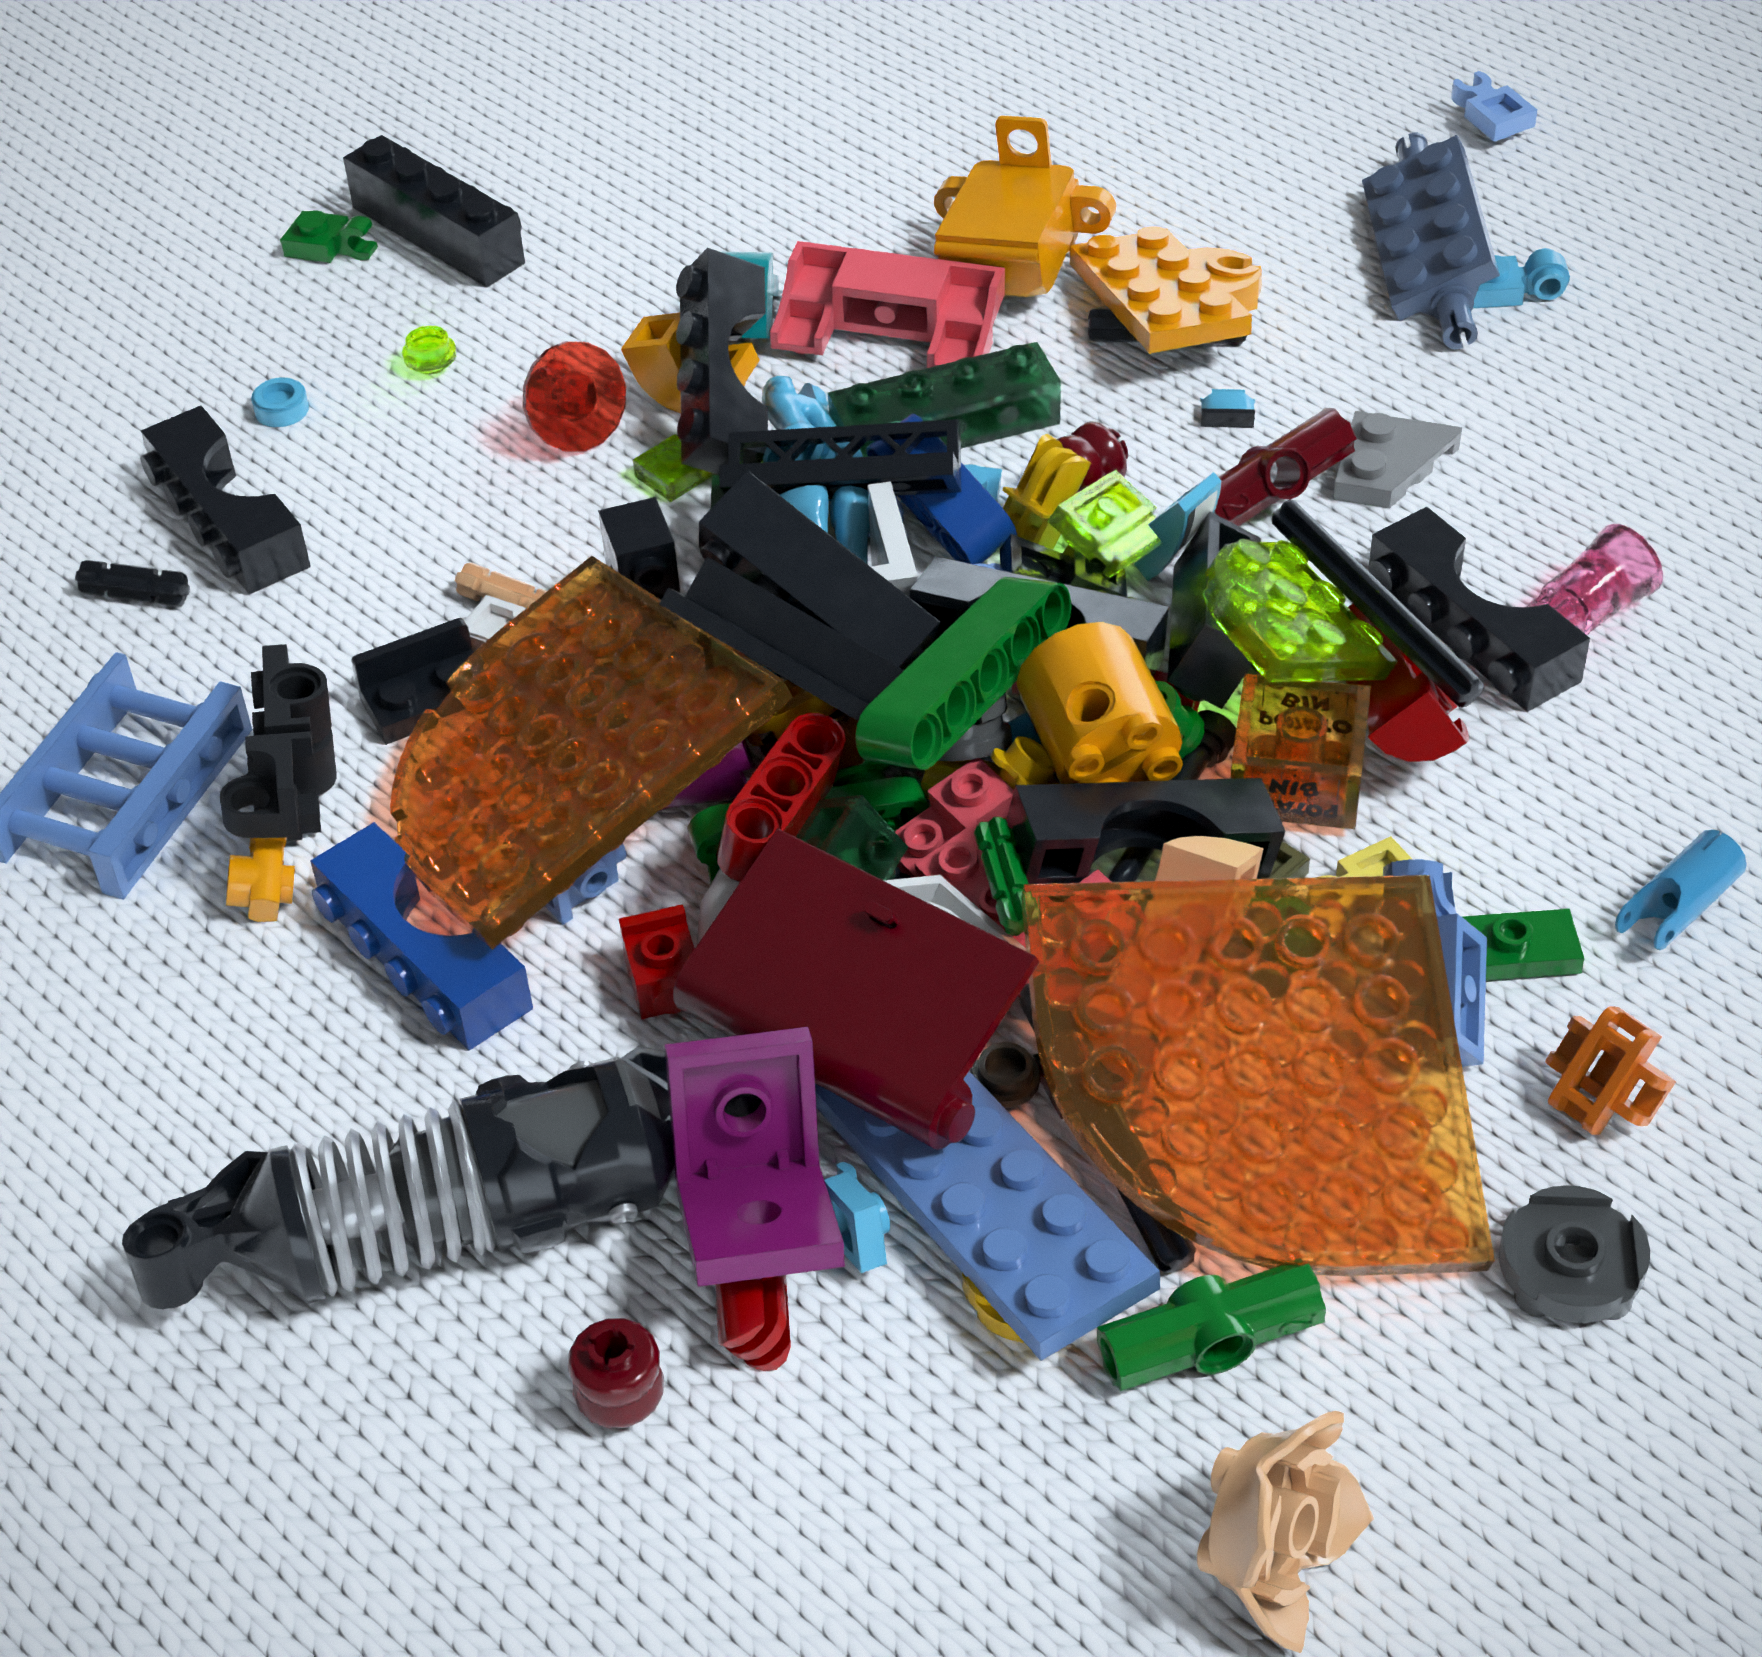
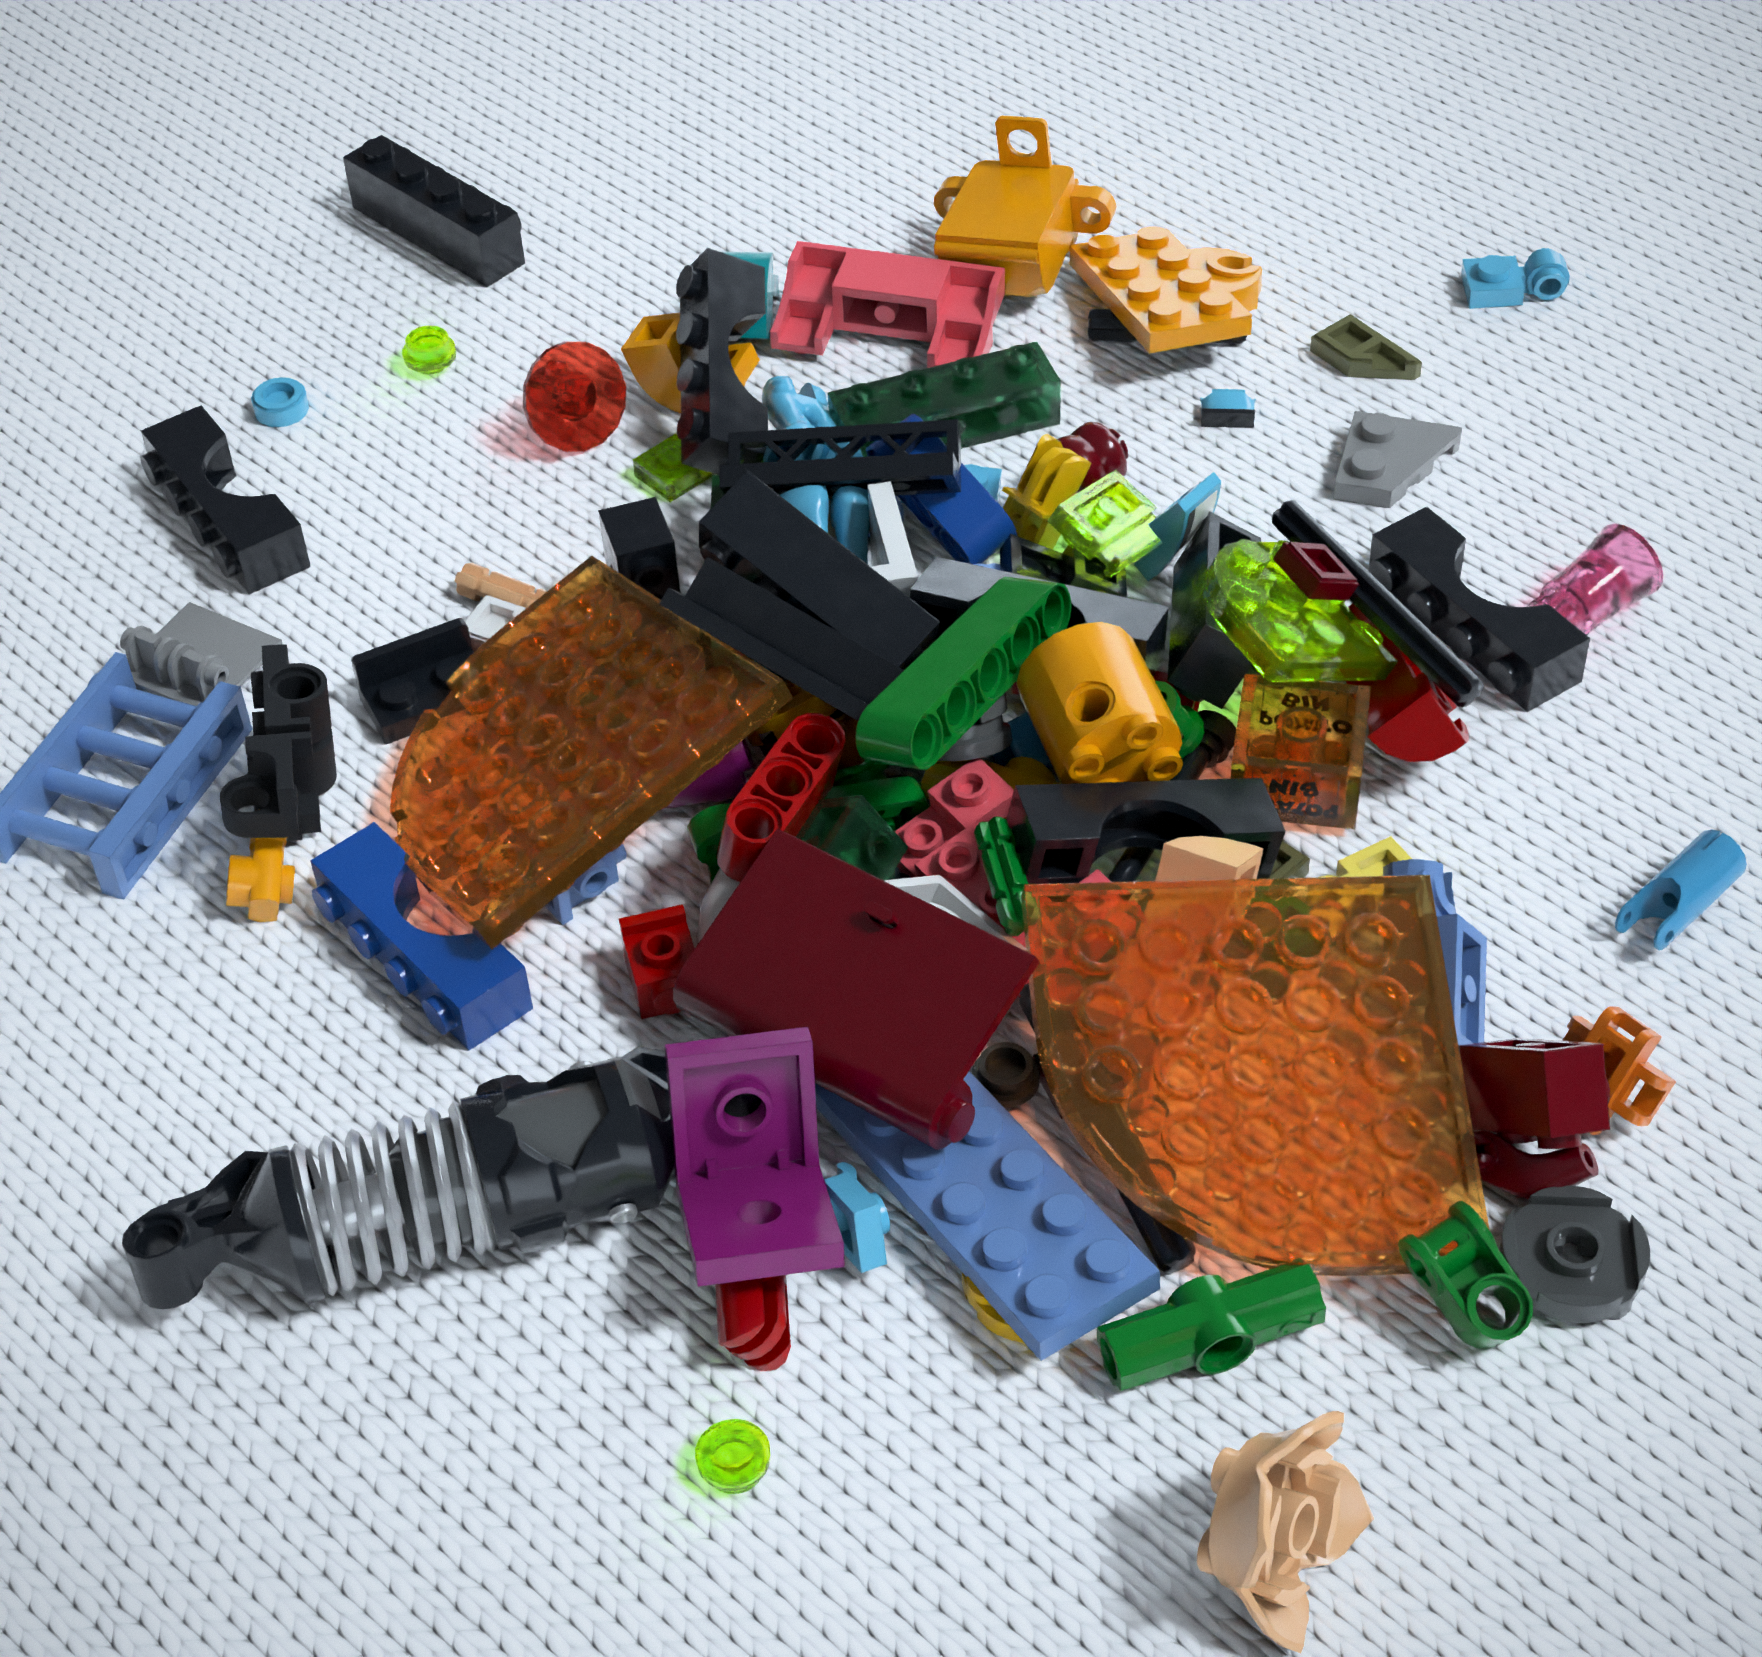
(132, 582): black axle -> none
(193, 654): none -> light grey hinge
(324, 235): green plate -> none
(616, 1372): dark red piece -> none
(733, 1455): none -> clear neon green plate
(1024, 763): yellow plate -> none
(1298, 458): dark red piece -> none
(1316, 571): none -> dark red tile
(1363, 352): none -> olive tile
(1431, 234): sand blue plate -> none
(1466, 1272): none -> green piece
(1492, 110): light blue plate -> none
(1527, 1173): none -> dark red arm
(1530, 944): green plate -> none
(1537, 1090): none -> dark red brick

